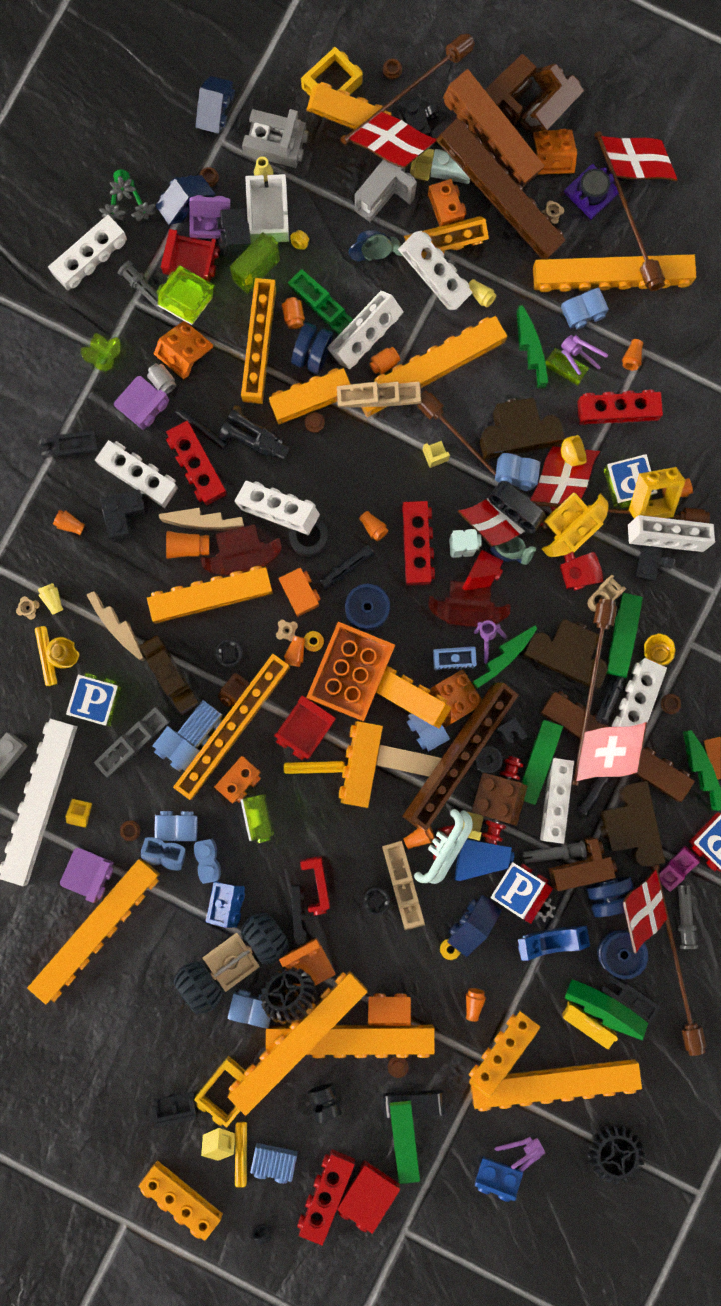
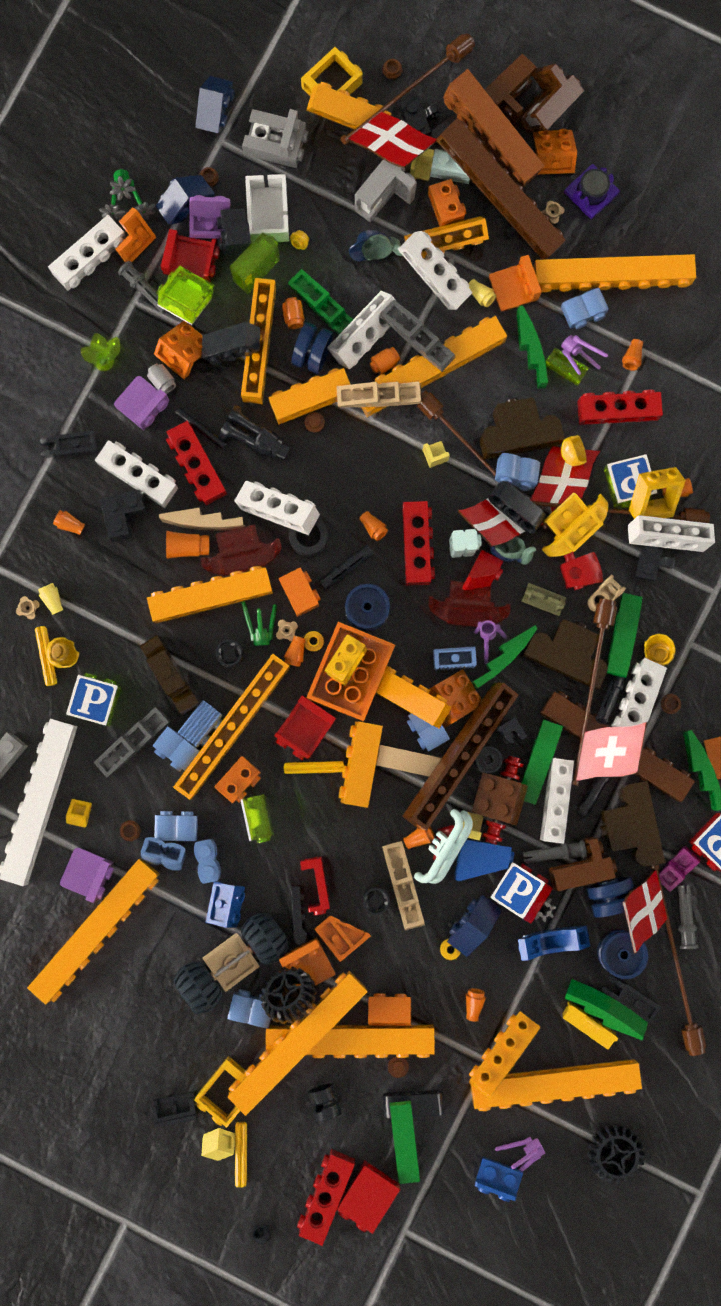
(121, 631): tan slope -> none
(138, 236): none -> orange plate
(180, 1201): light orange brick -> none
(231, 343): none -> black brick
(233, 690): reddish brown bracket -> none
(261, 636): none -> green plant
(263, 168): light yellow cone -> none
(273, 1163): medium blue brick -> none
(340, 936): none -> orange wing
(344, 665): none -> yellow window
(417, 335): none -> dark grey slope
(515, 285): none -> orange bracket
(544, 599): none -> olive hinge
(638, 160): flag -> none

